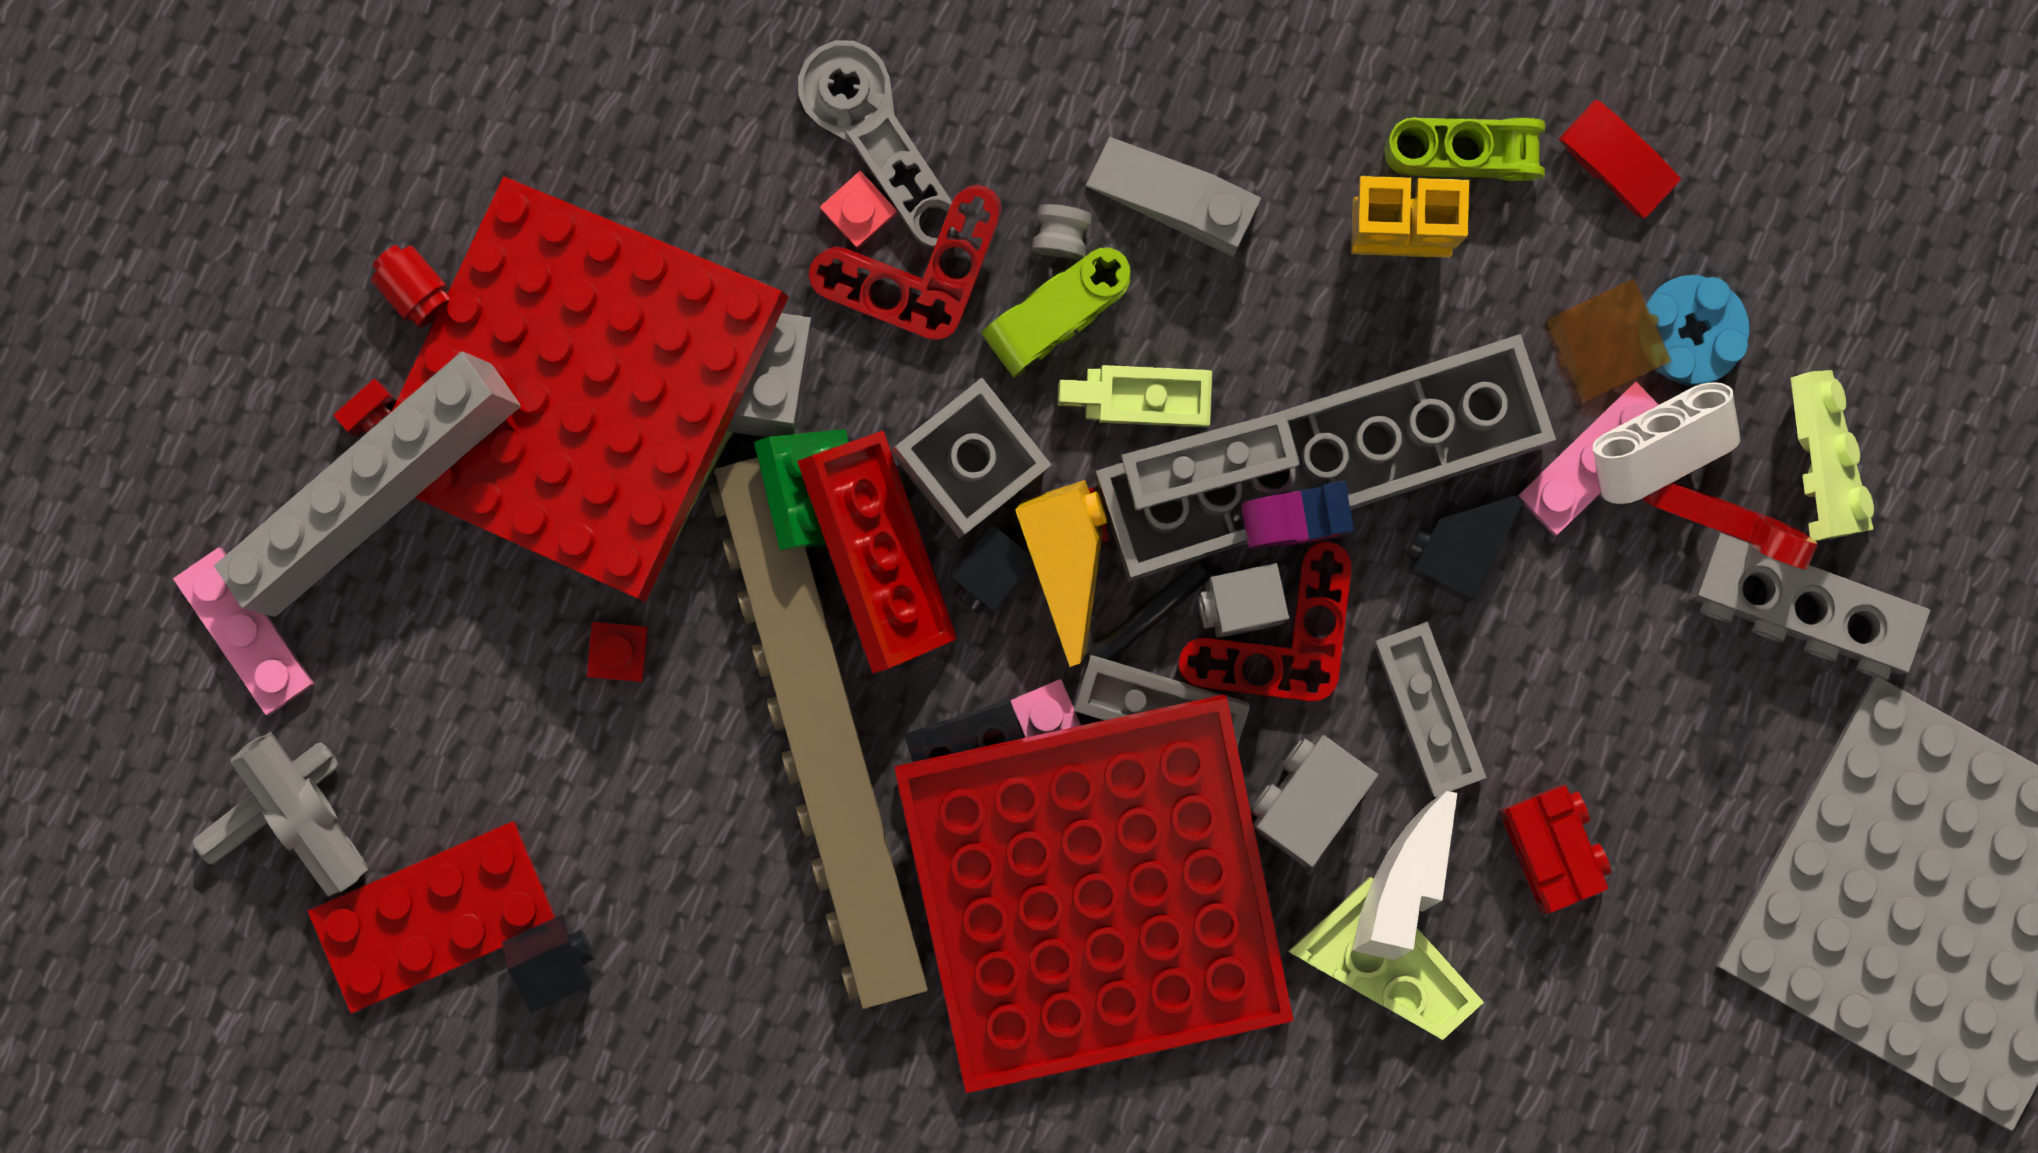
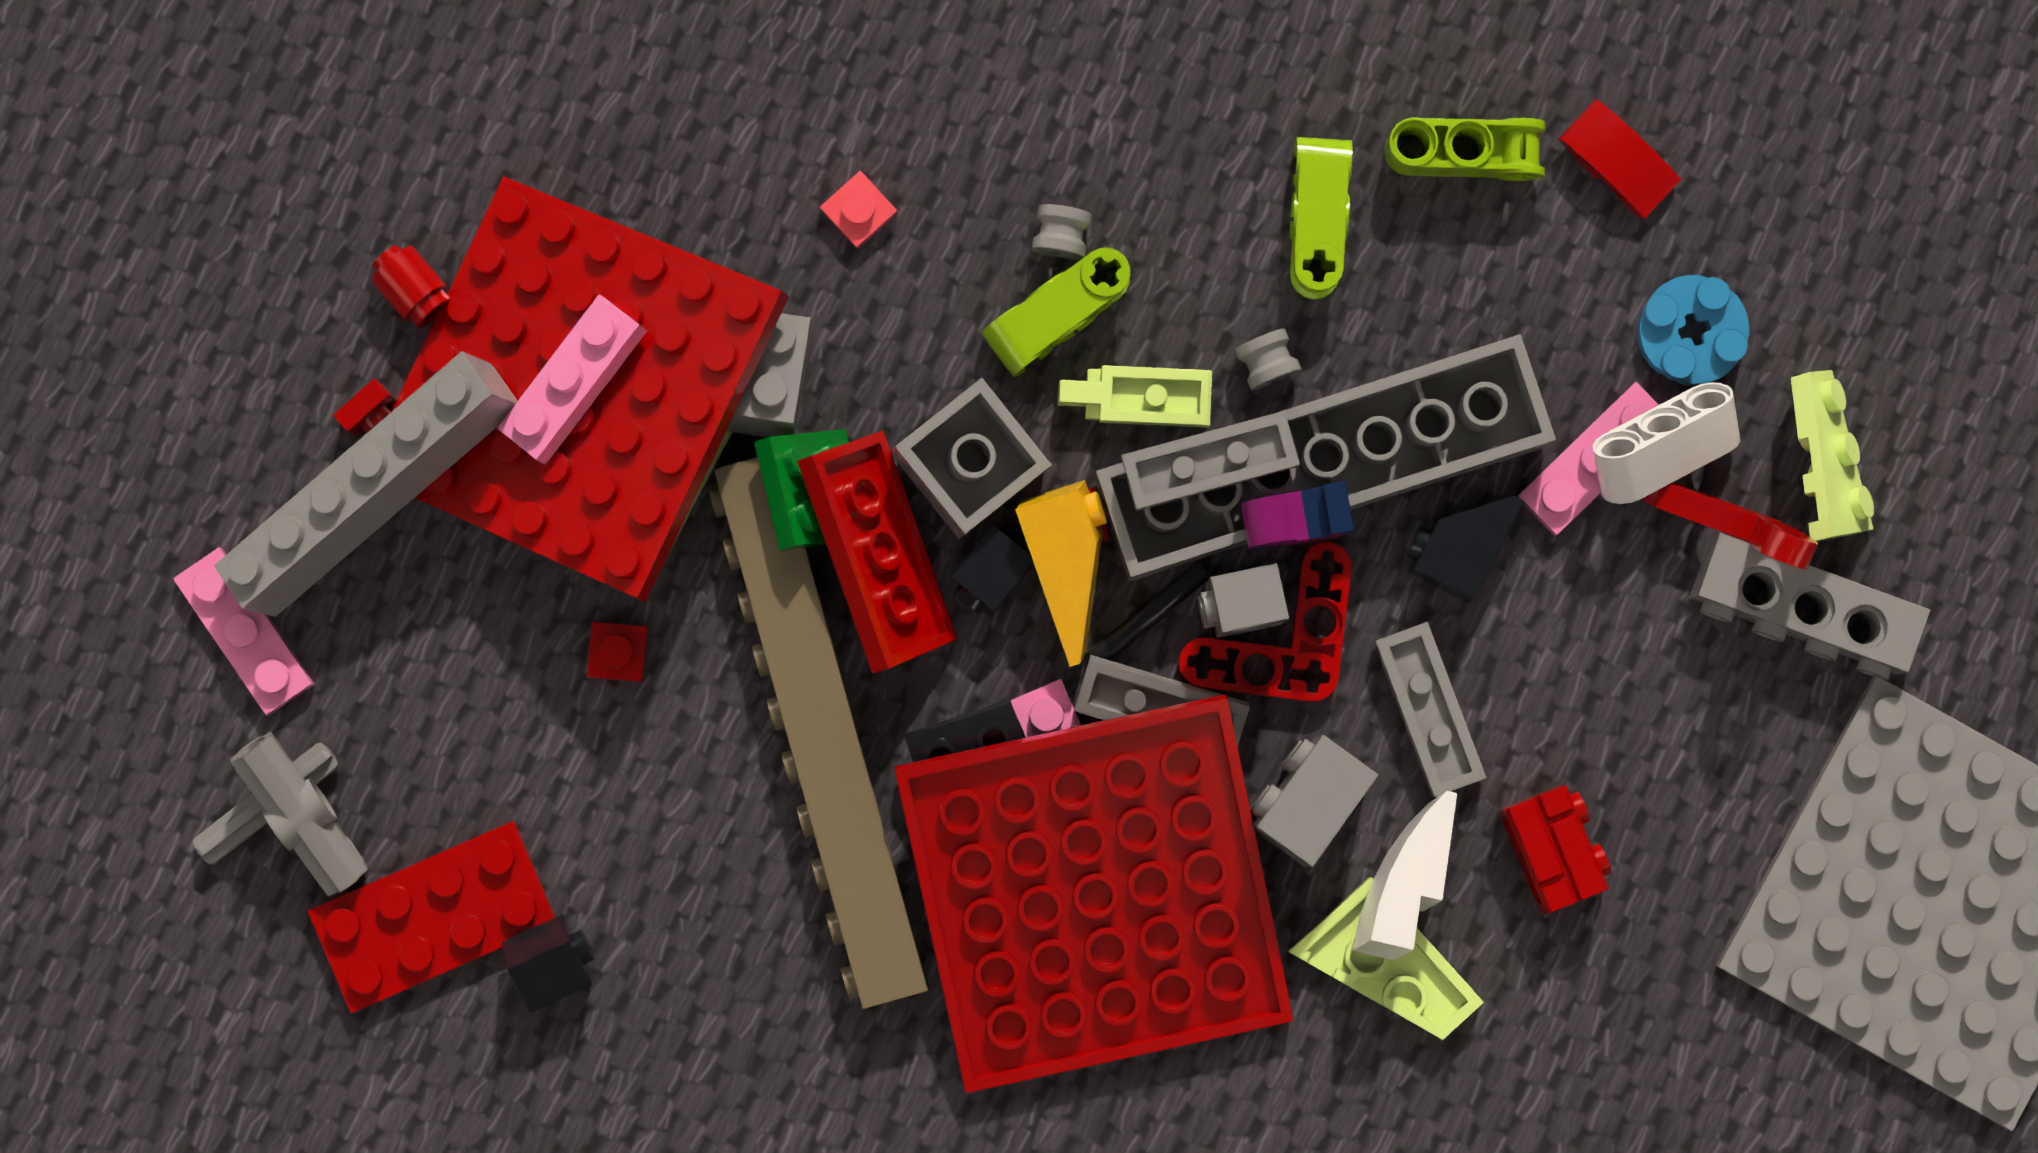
(572, 379): none -> bright pink plate
(869, 124): light grey beam -> none
(935, 283): red beam -> none
(1175, 194): light grey slope -> none
(1267, 359): none -> light grey wheel
(1319, 213): none -> lime piece
(1395, 225): yellow hips -> none
(1609, 340): clear orange piece -> none

